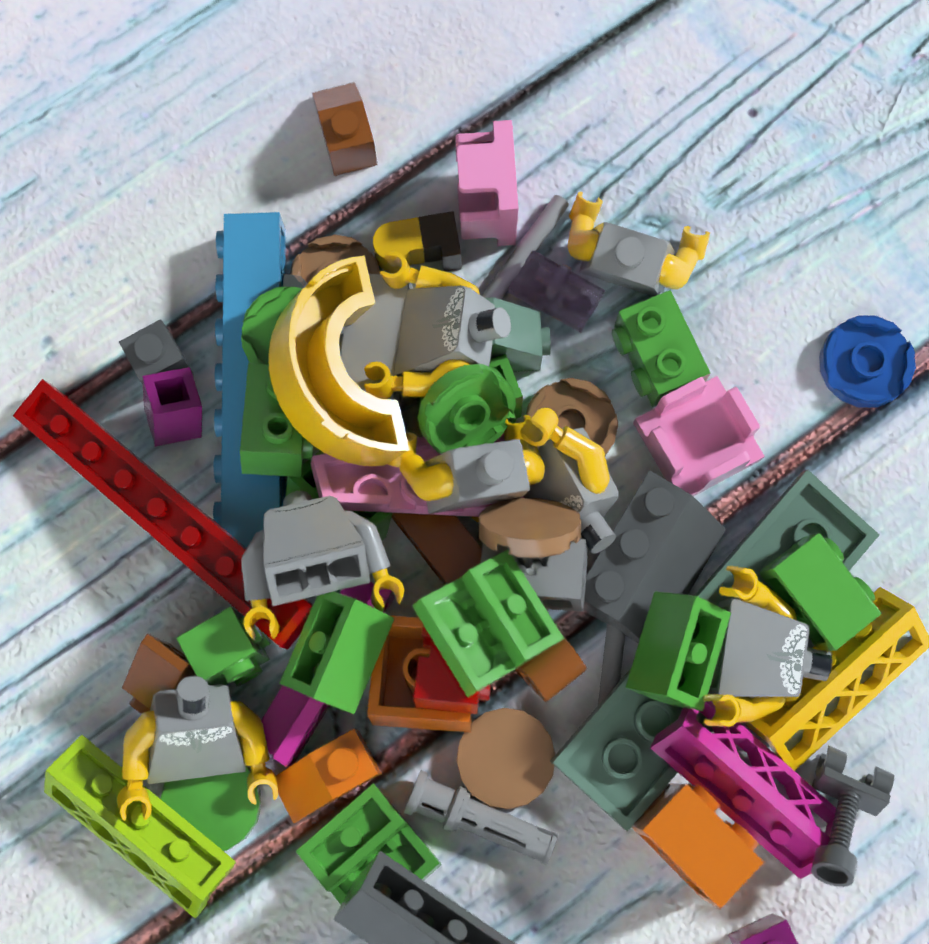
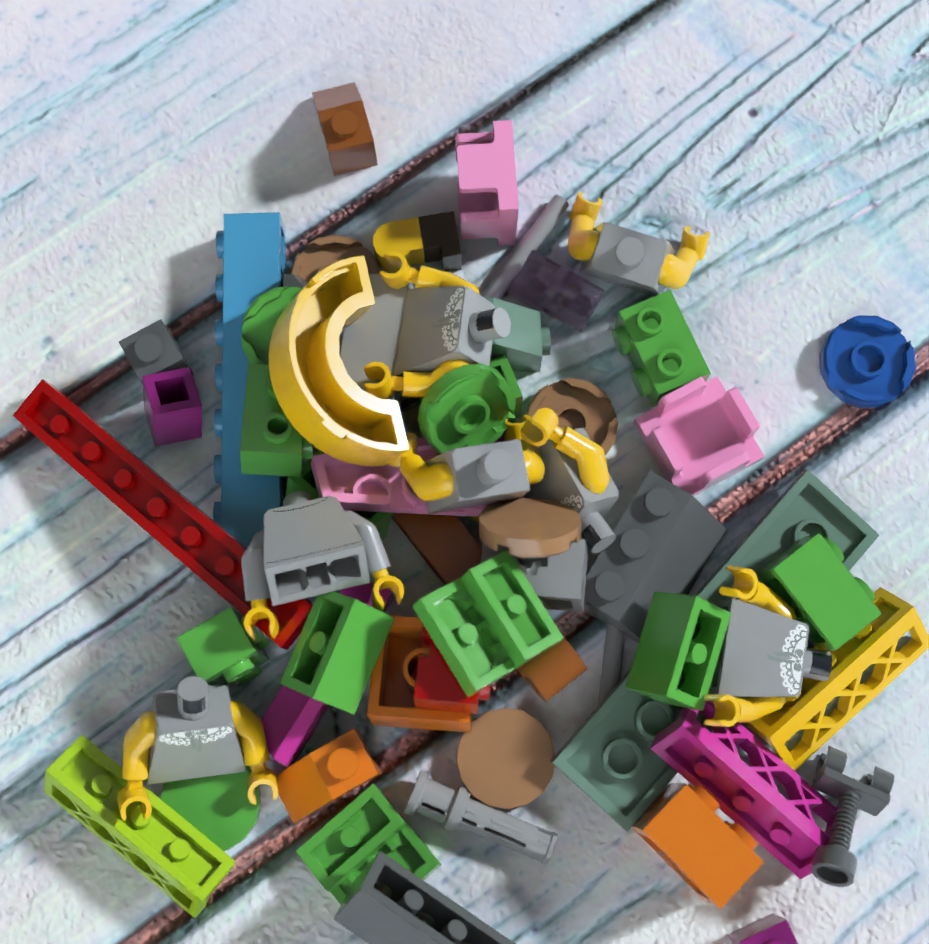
(155, 669): dark orange slope -> none

